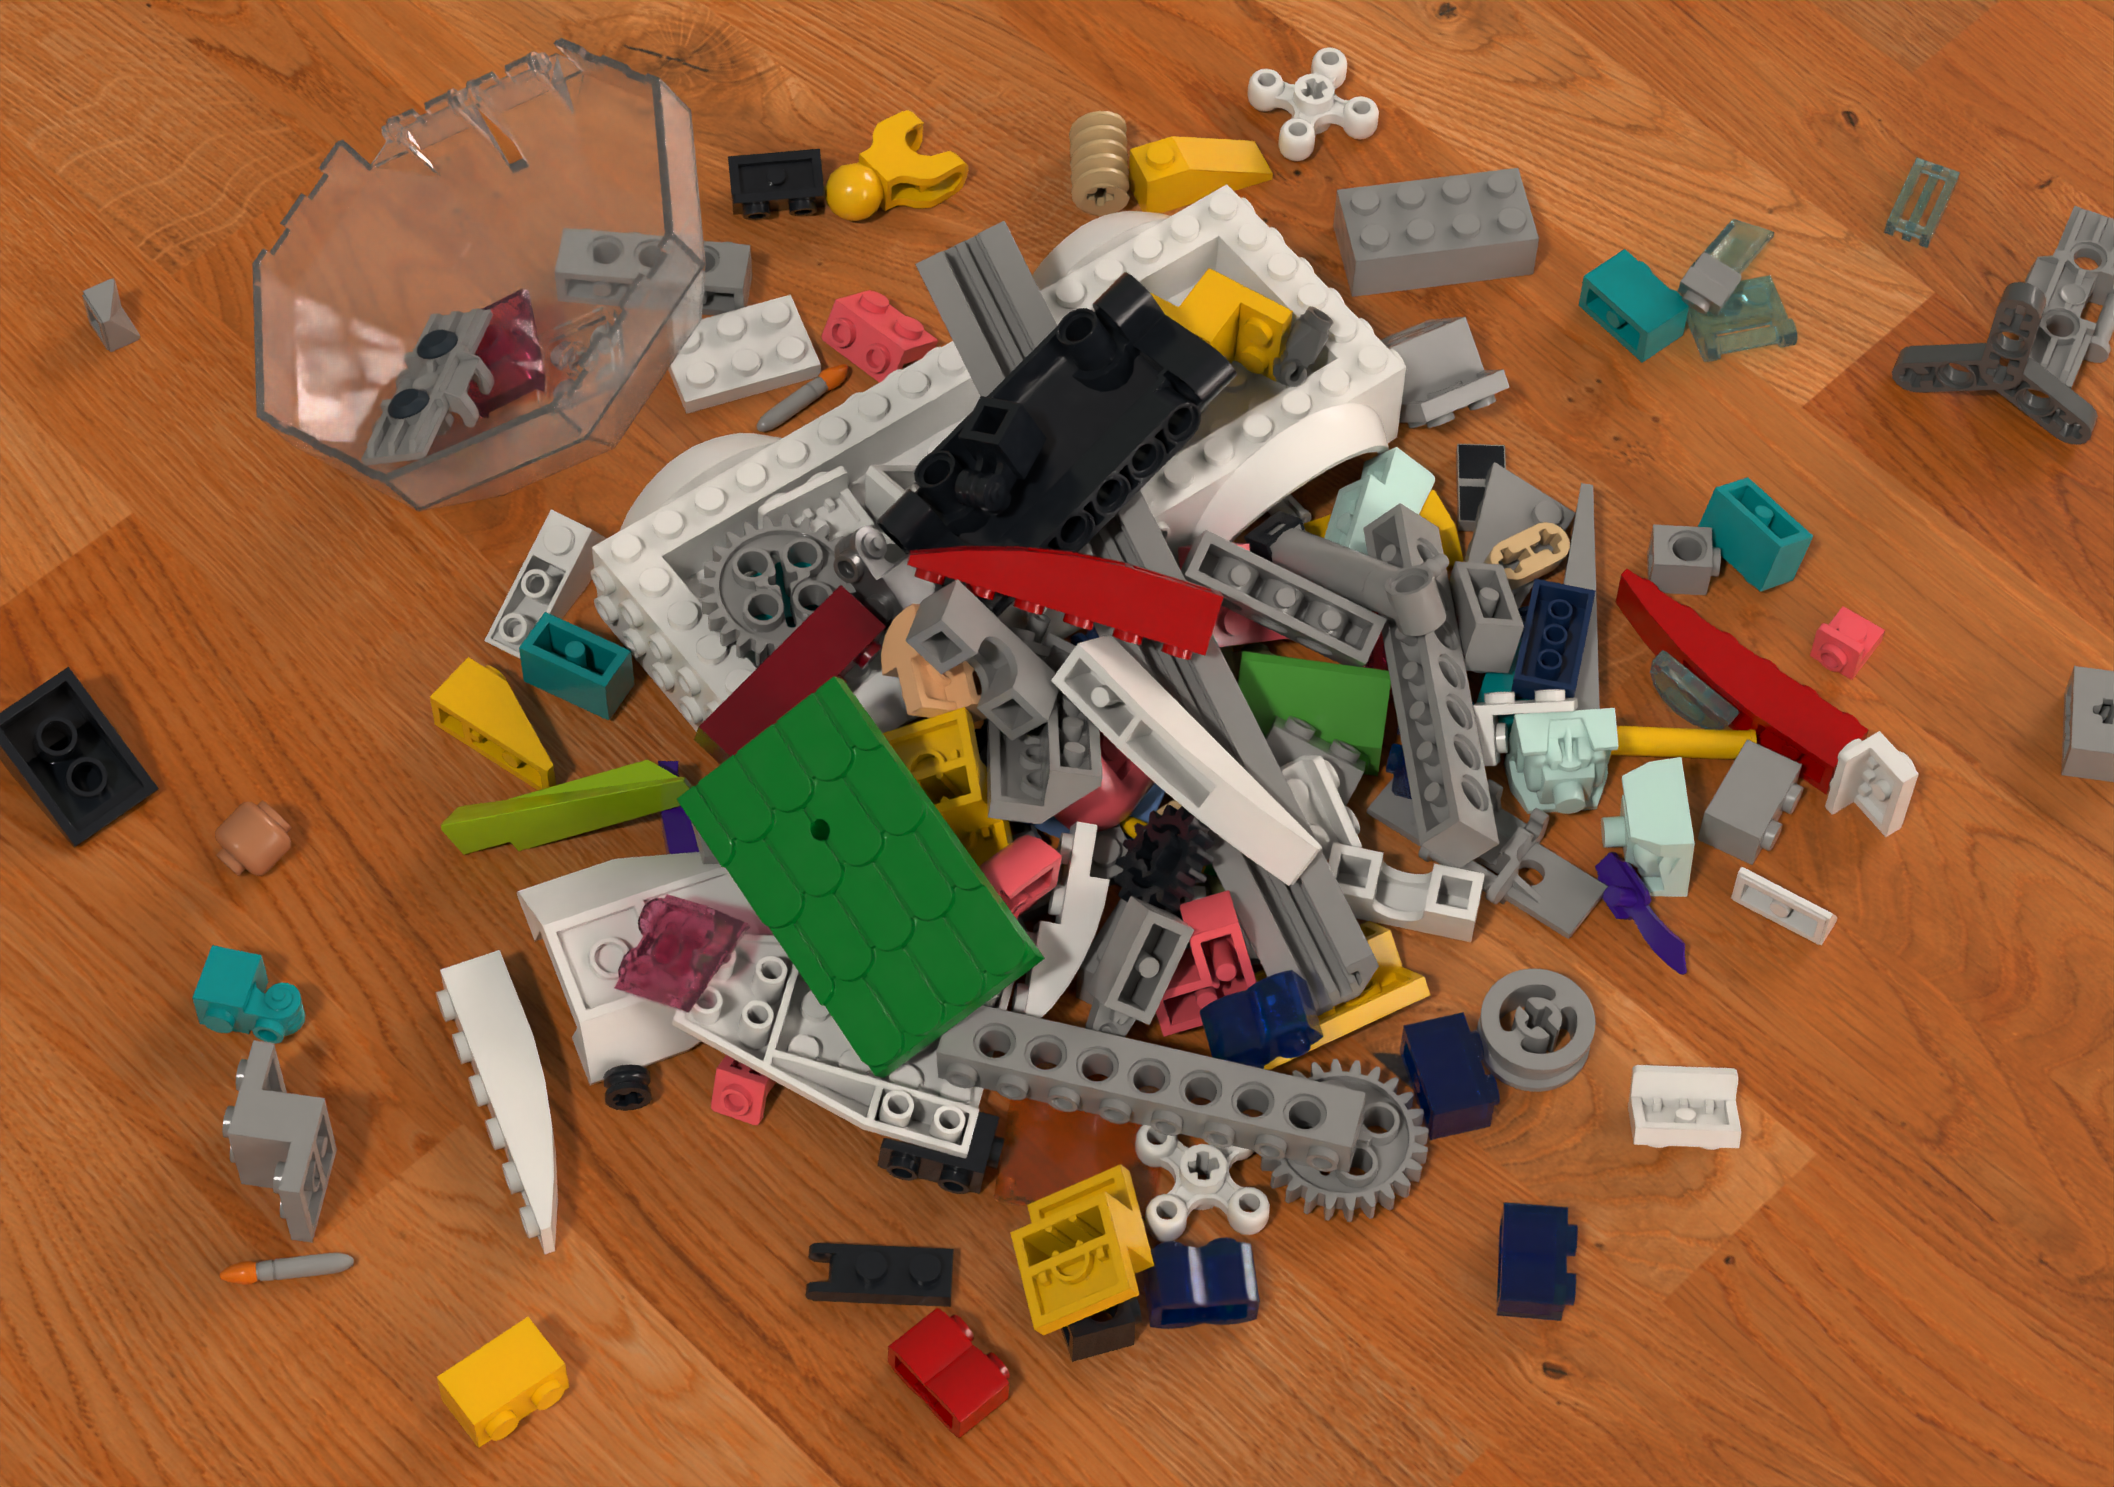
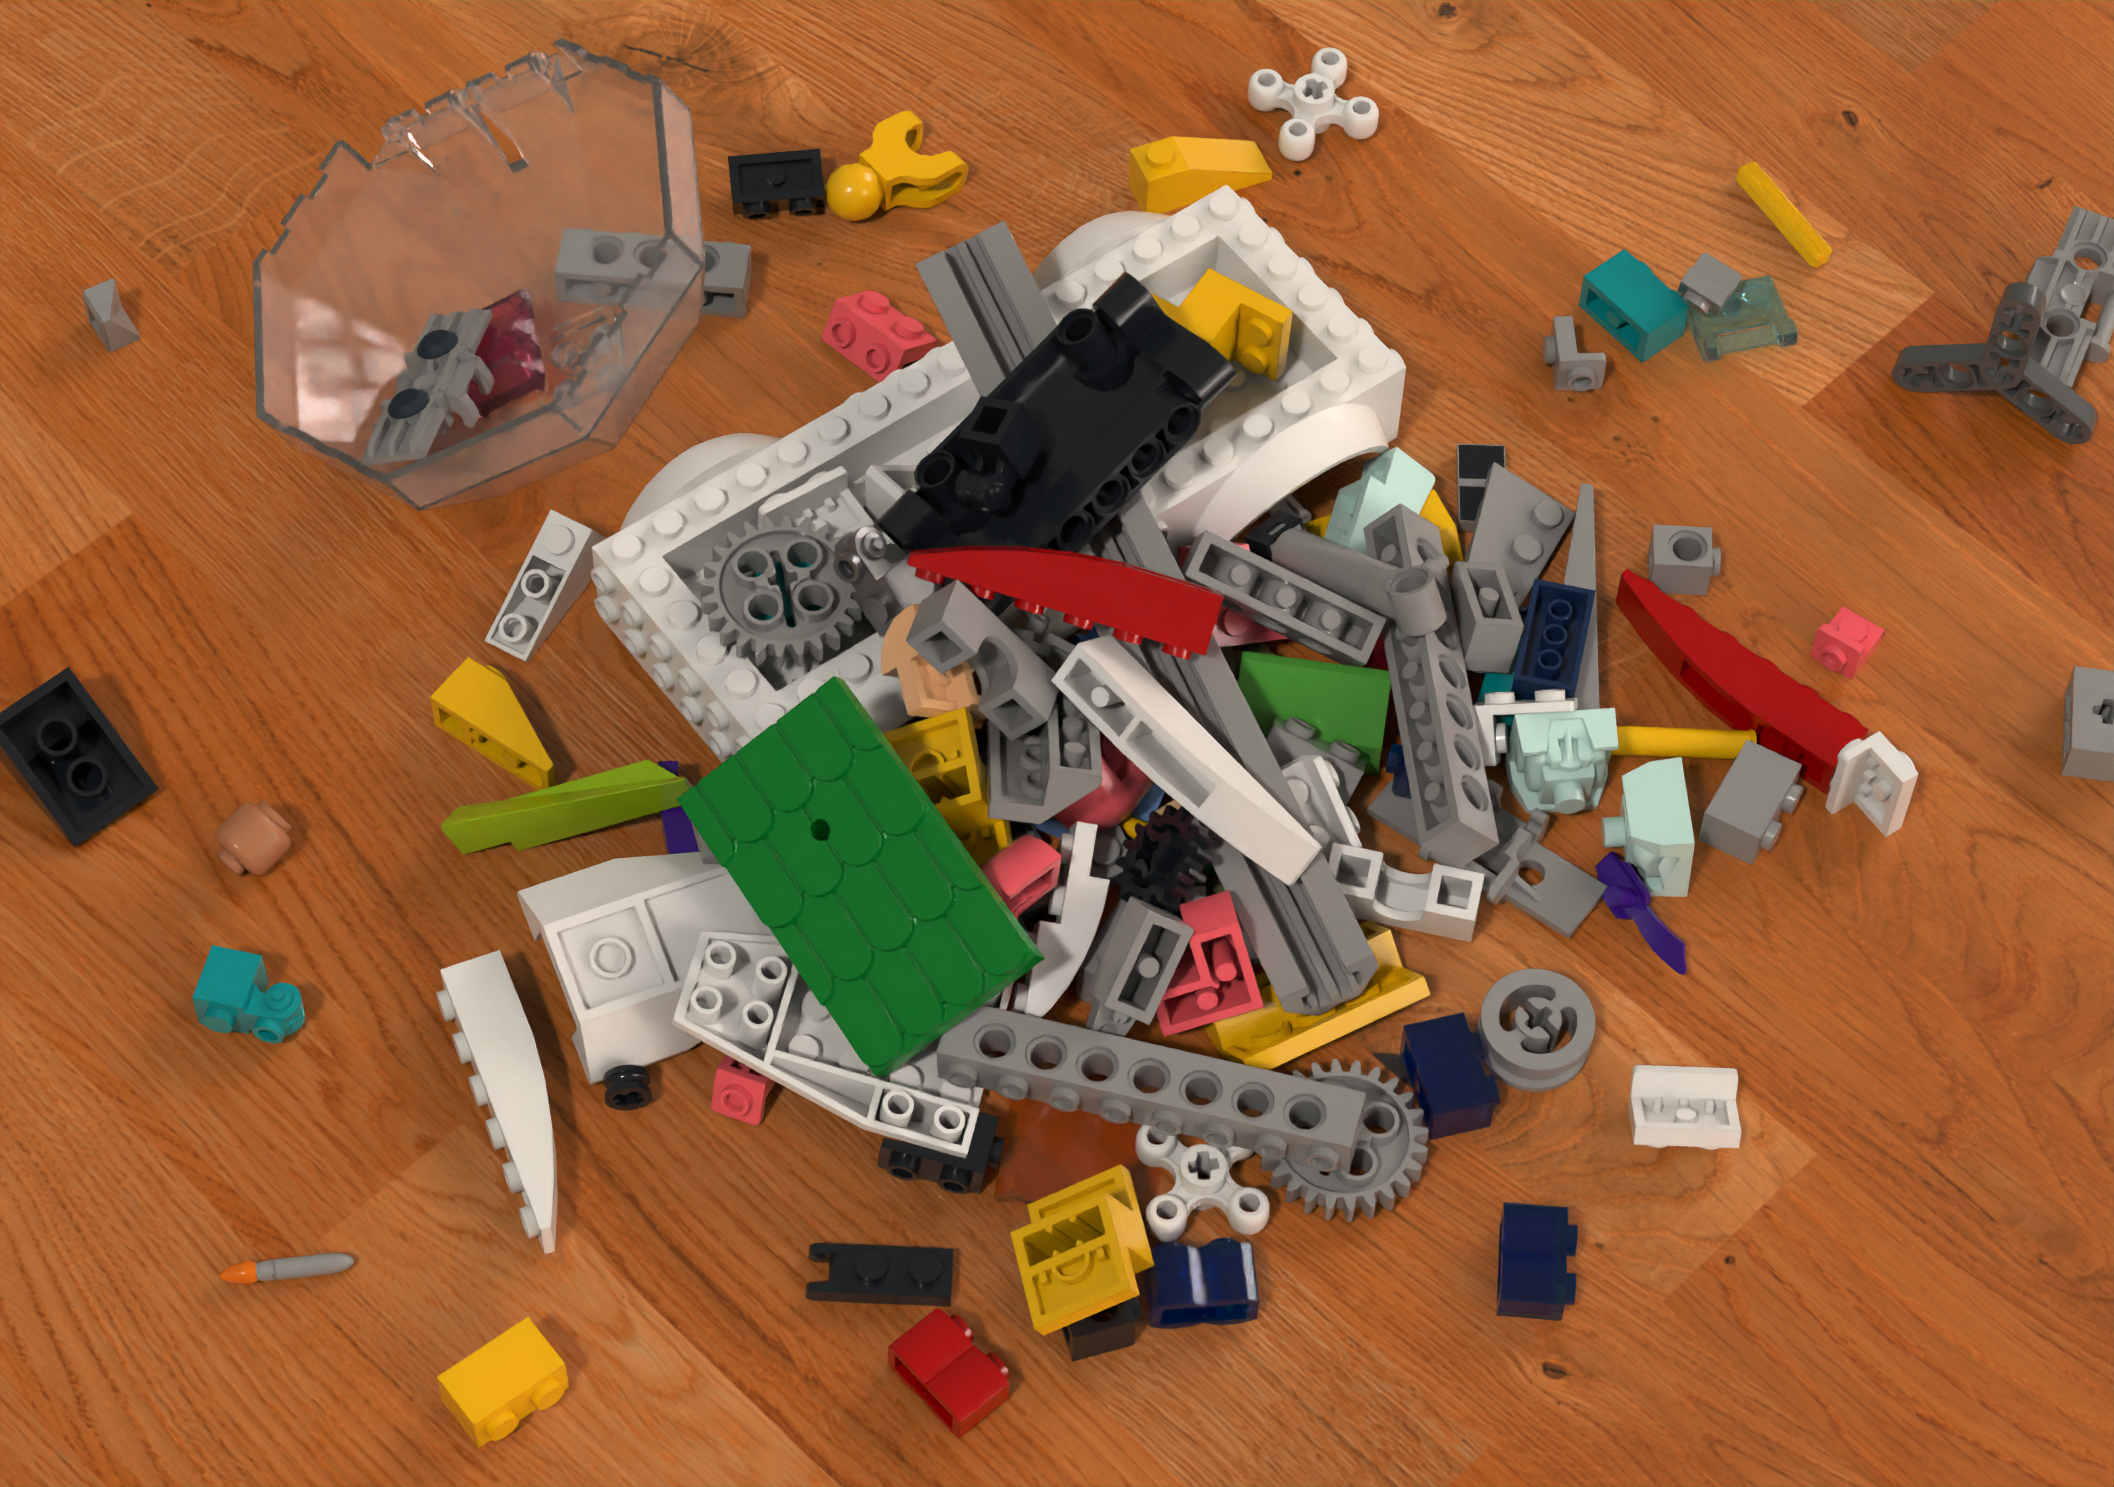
(280, 1140): light grey bracket -> none
(576, 666): teal brick -> none
(678, 952): clear pink slope -> none
(744, 355): white plate -> none
(807, 394): light grey piece -> none
(822, 647): dark red brick -> none
(1099, 163): tan piece -> none
(1263, 1022): clear blue brick -> none
(1302, 347): dark grey arm -> none
(1435, 232): light grey brick -> none
(1442, 372): light grey bracket -> none
(1521, 547): tan beam -> none
(1569, 368): none -> light grey bracket
(1689, 695): clear light blue tile -> none
(1739, 244): clear light blue tile -> none
(1755, 534): teal brick -> none
(1782, 906): white slope -> none
(1783, 214): none -> yellow axle
(1911, 227): clear light blue tile -> none

